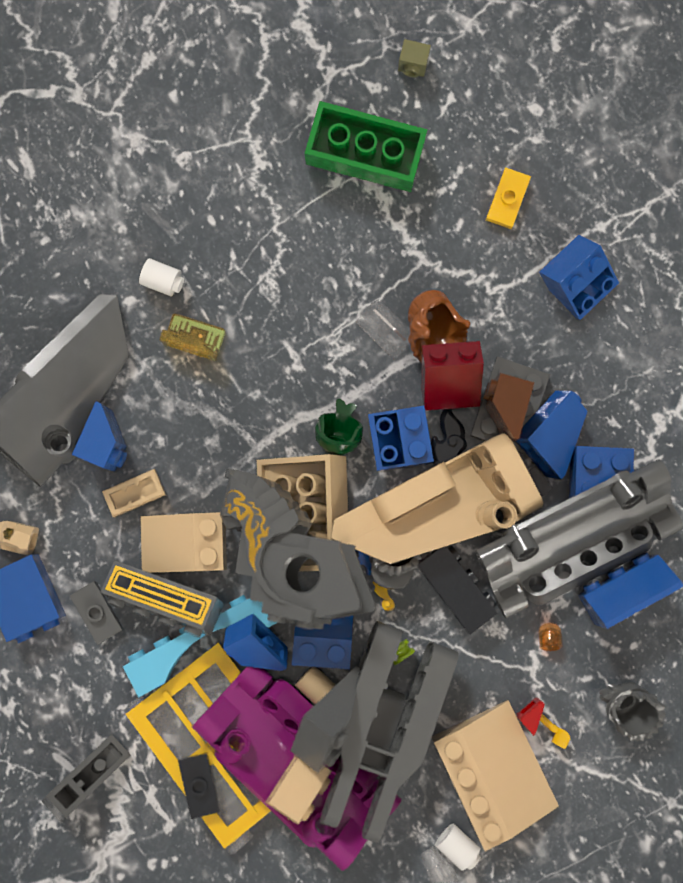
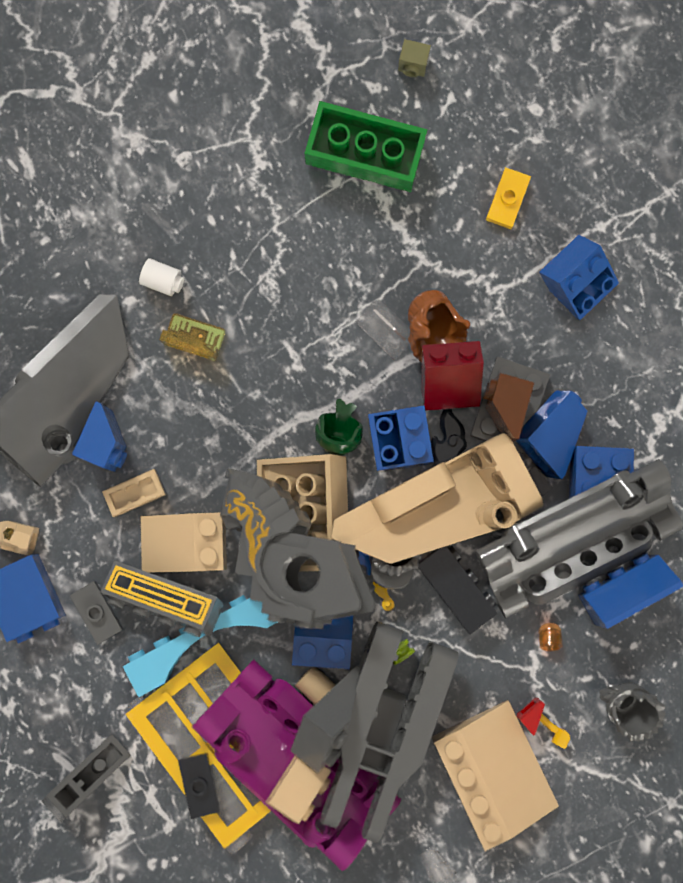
(255, 645): blue slope -> none
(458, 848): white brick -> none

